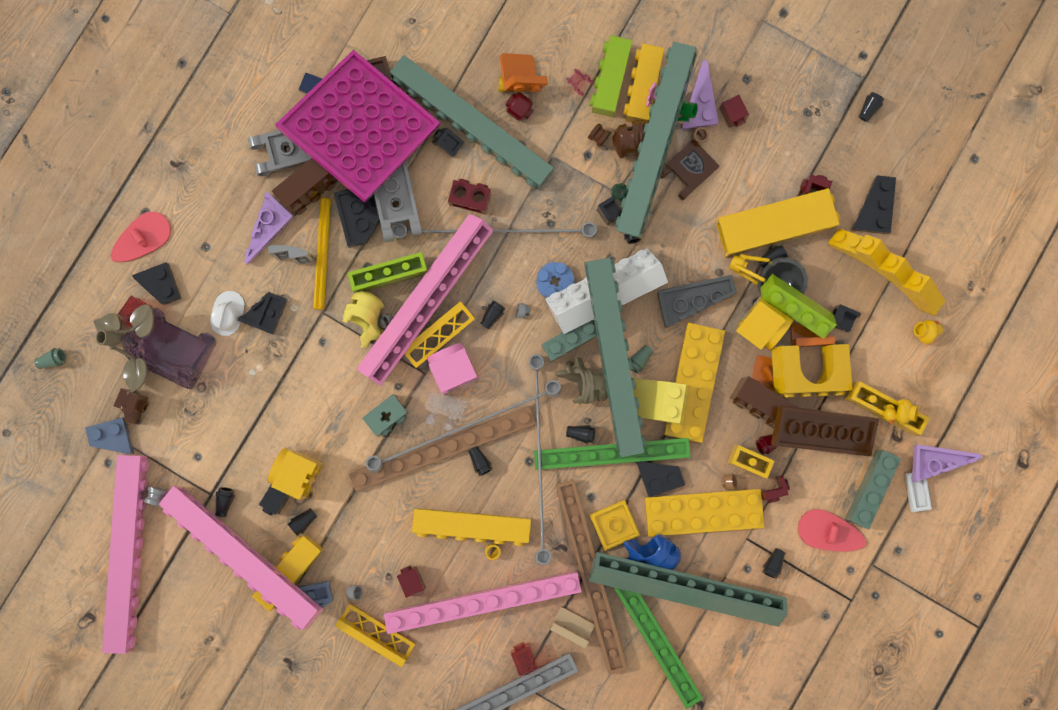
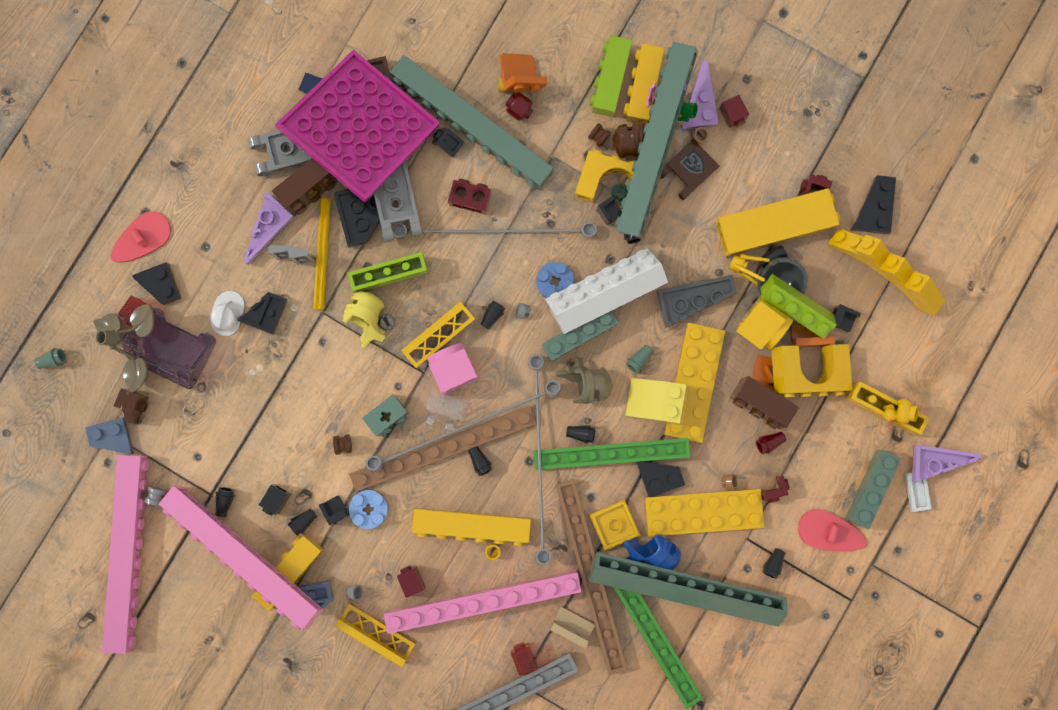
(294, 473): yellow piece -> none
(334, 510): none -> black panel
(342, 444): none -> reddish brown wheel
(360, 501): none -> light blue plate
(425, 299): bright pink brick -> none
(582, 77): clear pink piece -> none
(595, 168): none -> yellow arch
(614, 357): sand green brick -> none
(750, 461): yellow brick -> none
(824, 431): reddish brown plate -> none
(871, 105): black cone -> none
(928, 331): yellow animal -> none

